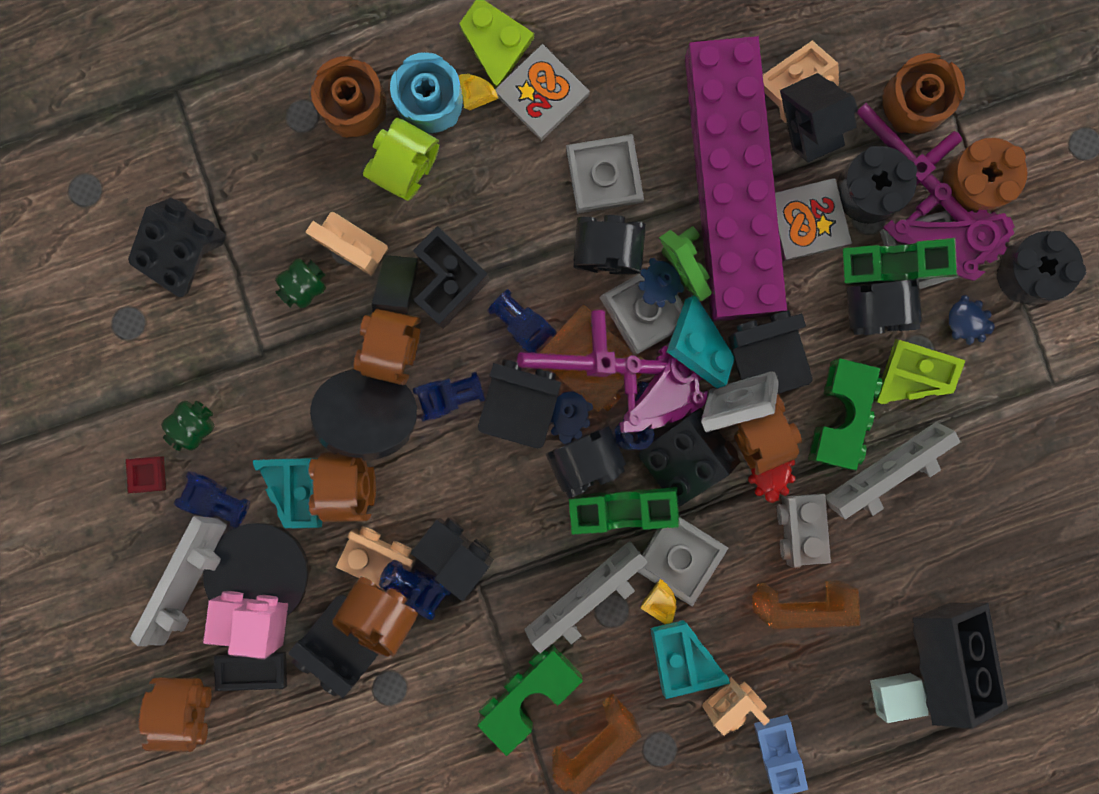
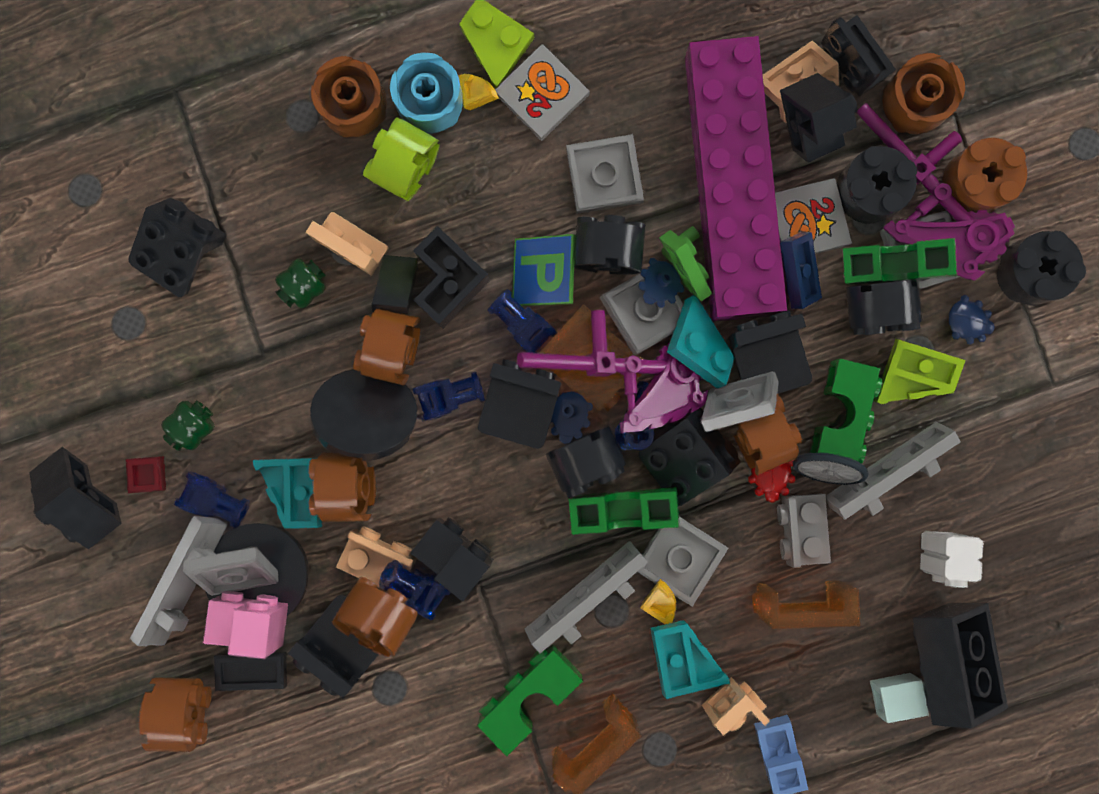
(70, 501): none -> black brick
(231, 571): none -> light grey tile
(544, 270): none -> blue piece
(801, 270): none -> dark blue plate
(830, 468): none -> wheel
(857, 54): none -> black bracket
(951, 558): none -> white brick

